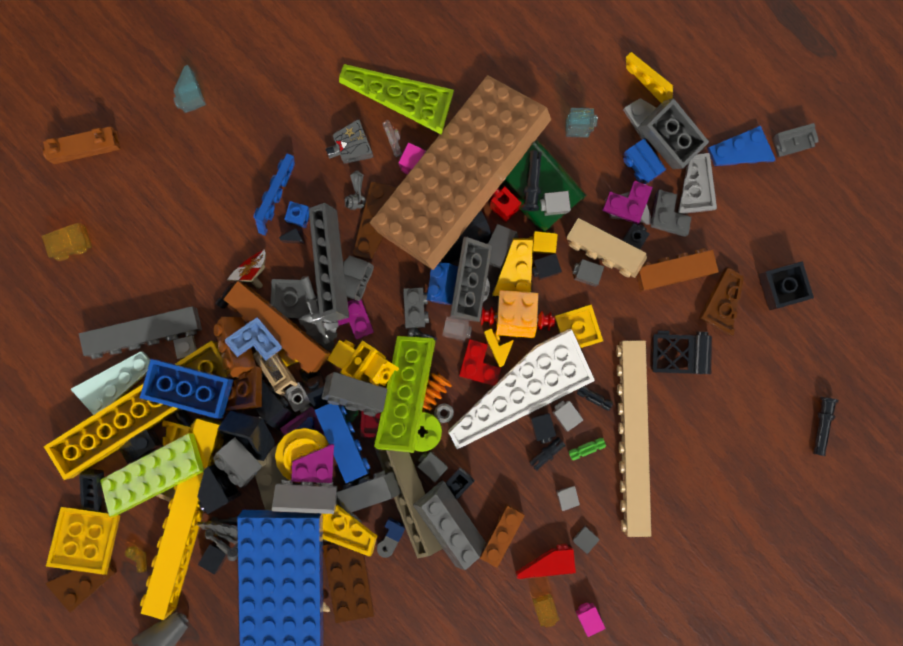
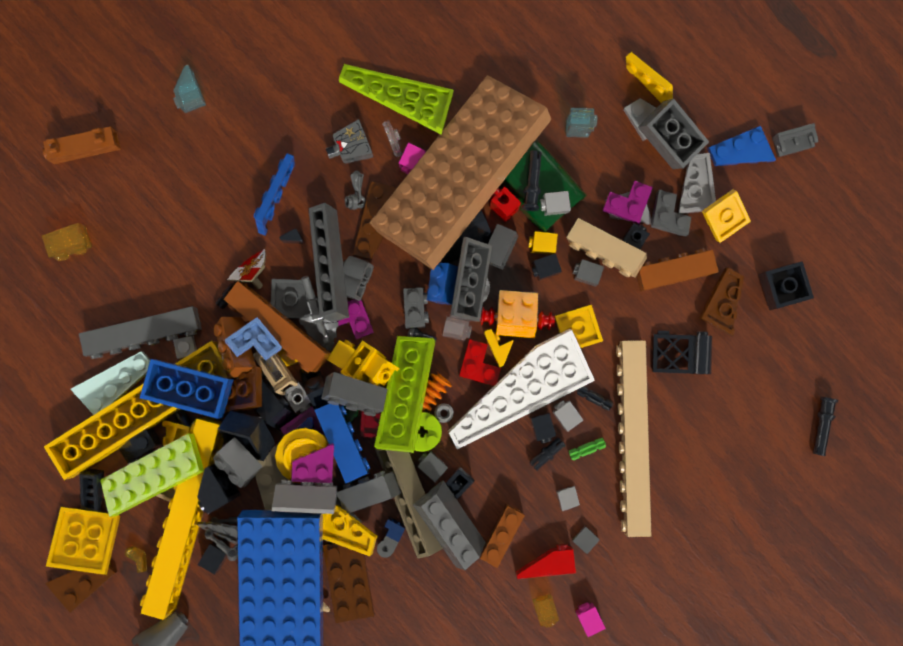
(297, 214): blue brick -> none
(516, 268): yellow wing -> none
(644, 162): blue brick -> none
(726, 216): none -> yellow plate

